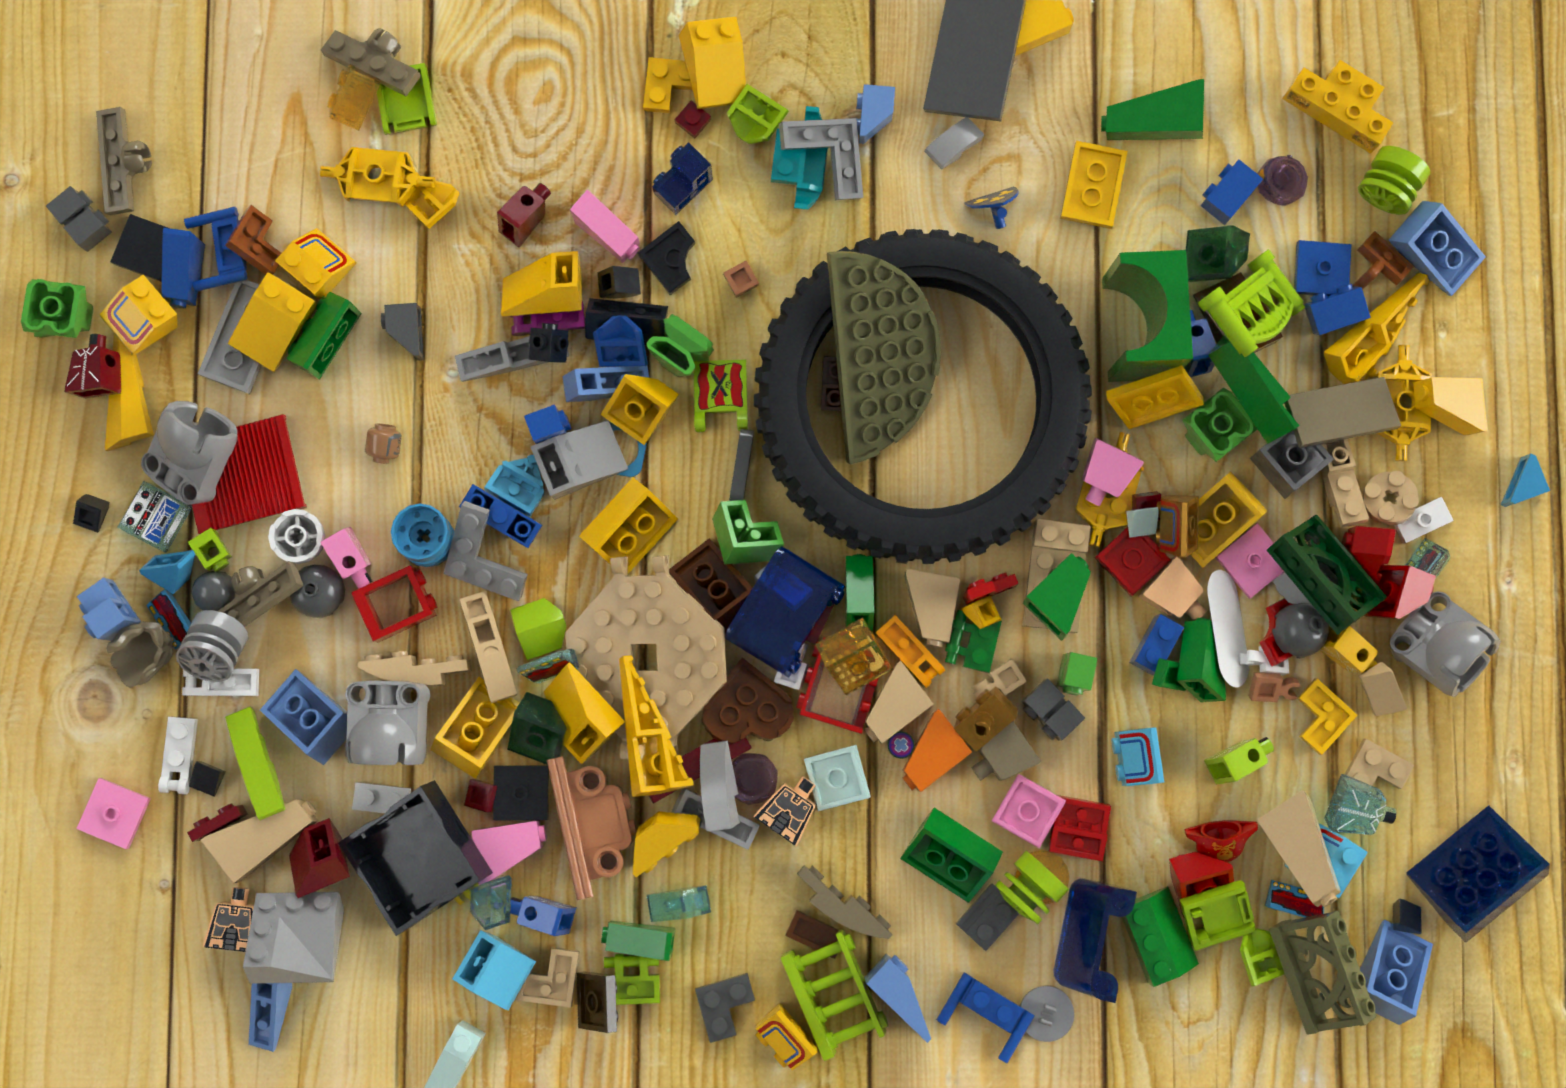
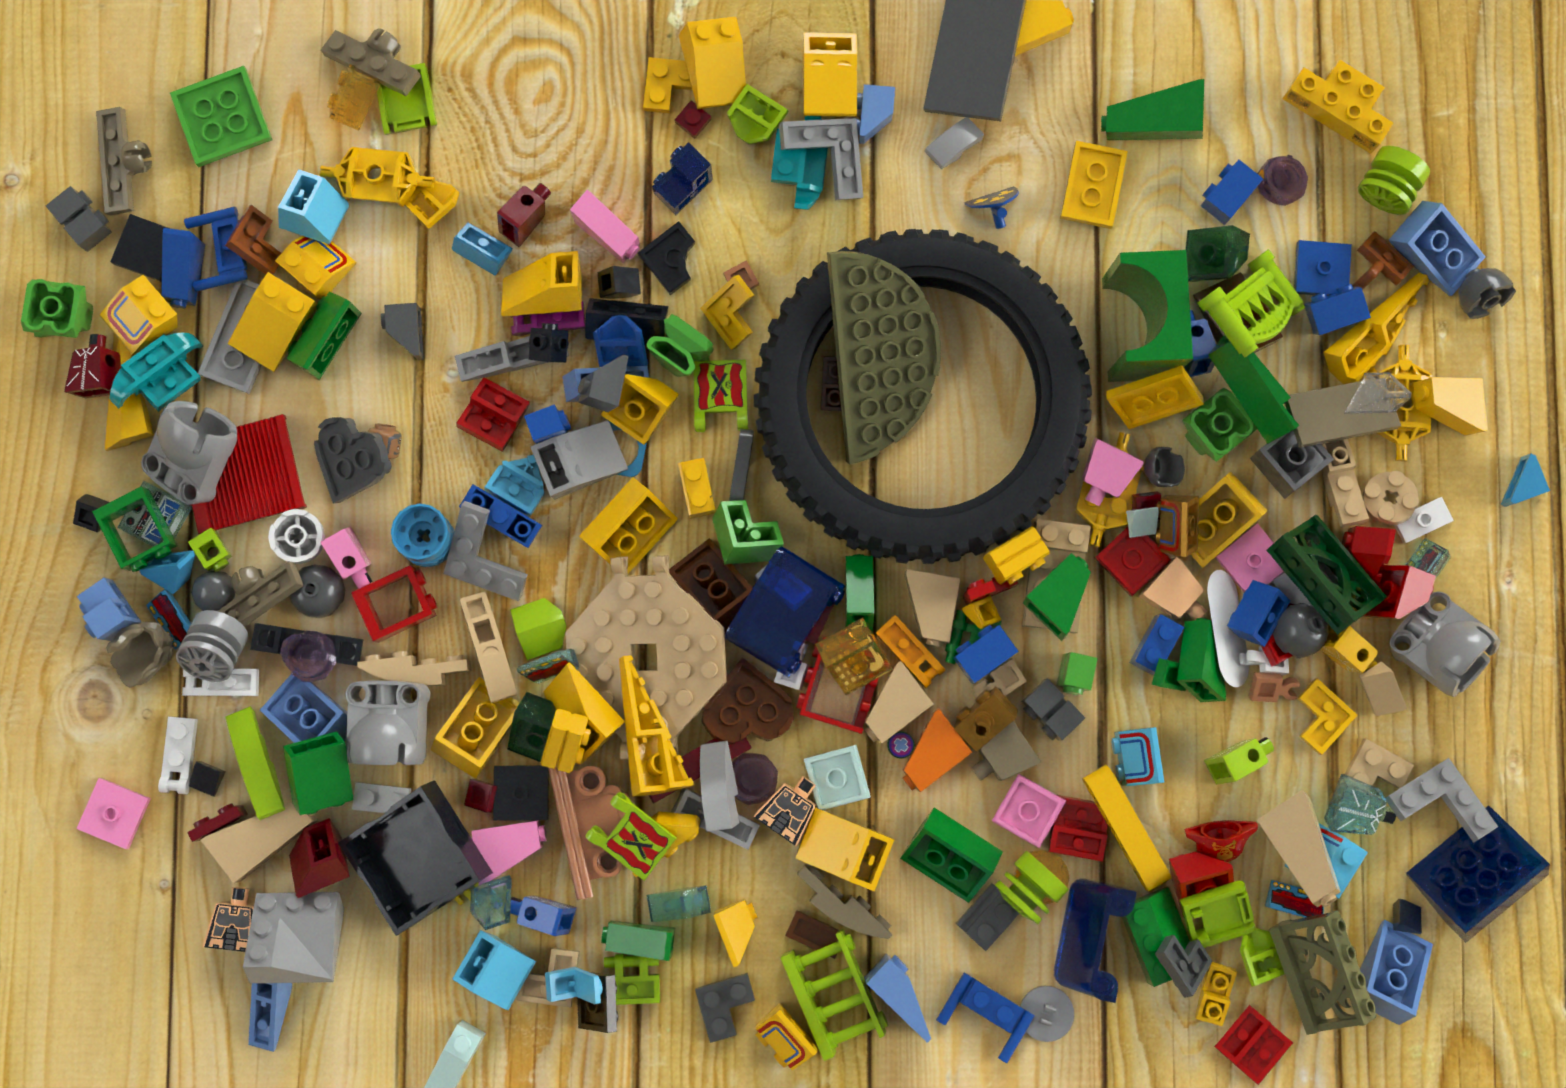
(122, 506): none -> green window
(157, 371): none -> teal plate
(221, 116): none -> bright green plate
(270, 640): none -> black slope
(309, 655): none -> clear purple hat
(312, 208): none -> medium azure slope
(318, 773): none -> green brick
(349, 458): none -> dark grey plate
(481, 248): none -> dark azure slope
(493, 414): none -> red slope
(564, 741): none -> yellow brick
(573, 983): none -> medium azure bracket
(604, 386): none -> dark grey slope
(636, 839): none -> flag
(696, 488): none -> yellow brick
(723, 311): none -> yellow plate
(736, 926): none -> yellow slope
(829, 74): none -> yellow slope
(844, 849): none -> yellow slope
(985, 653): none -> blue brick
(1016, 556): none -> yellow brick
(1126, 828): none -> yellow beam
(1164, 467): none -> dark grey hair
(1184, 966): none -> dark grey plate
(1215, 994): none -> yellow slope
(1253, 1044): none -> red slope
(1258, 613): none -> blue brick
(1378, 394): none -> clear slope
(1448, 783): none -> light grey plate
(1484, 290): none -> dark grey cylinder

